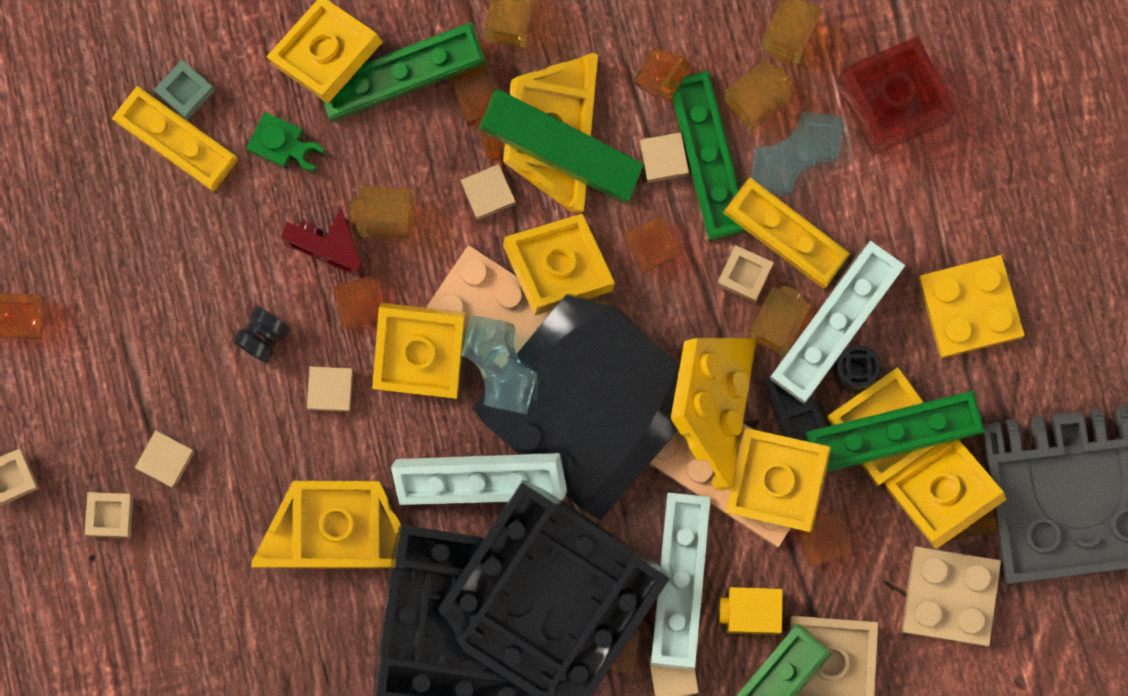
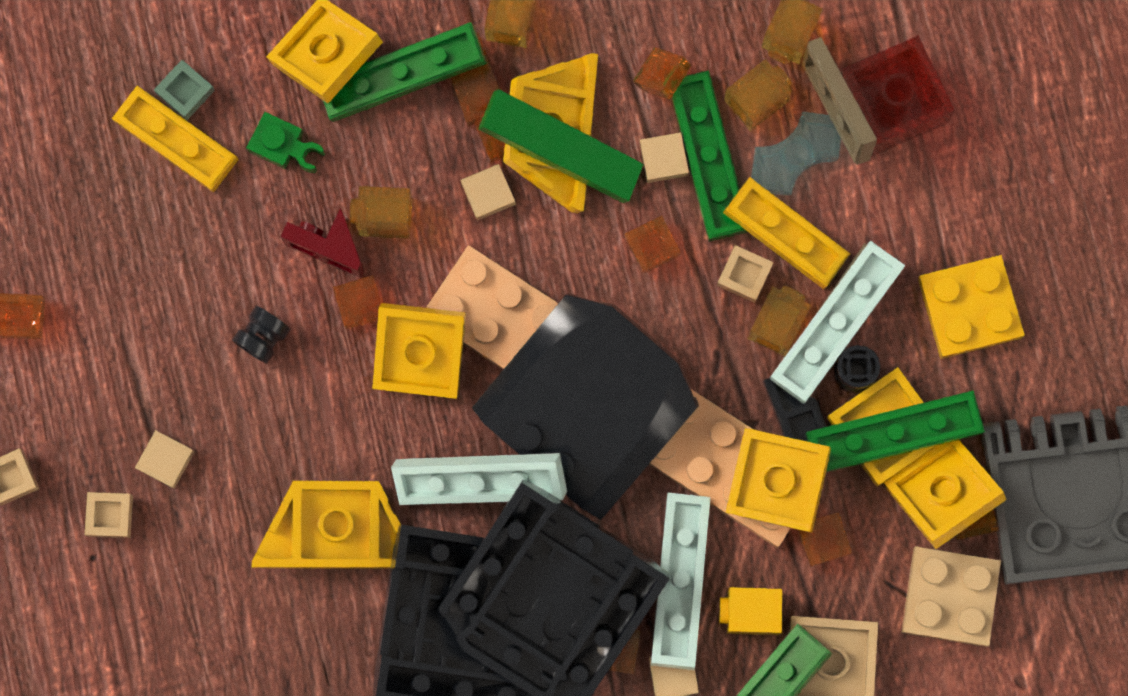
(330, 389): tan tile -> none
(506, 379): clear light blue tile -> none
(557, 262): yellow plate -> none
(713, 401): yellow wing -> none
(838, 101): none -> dark tan tile

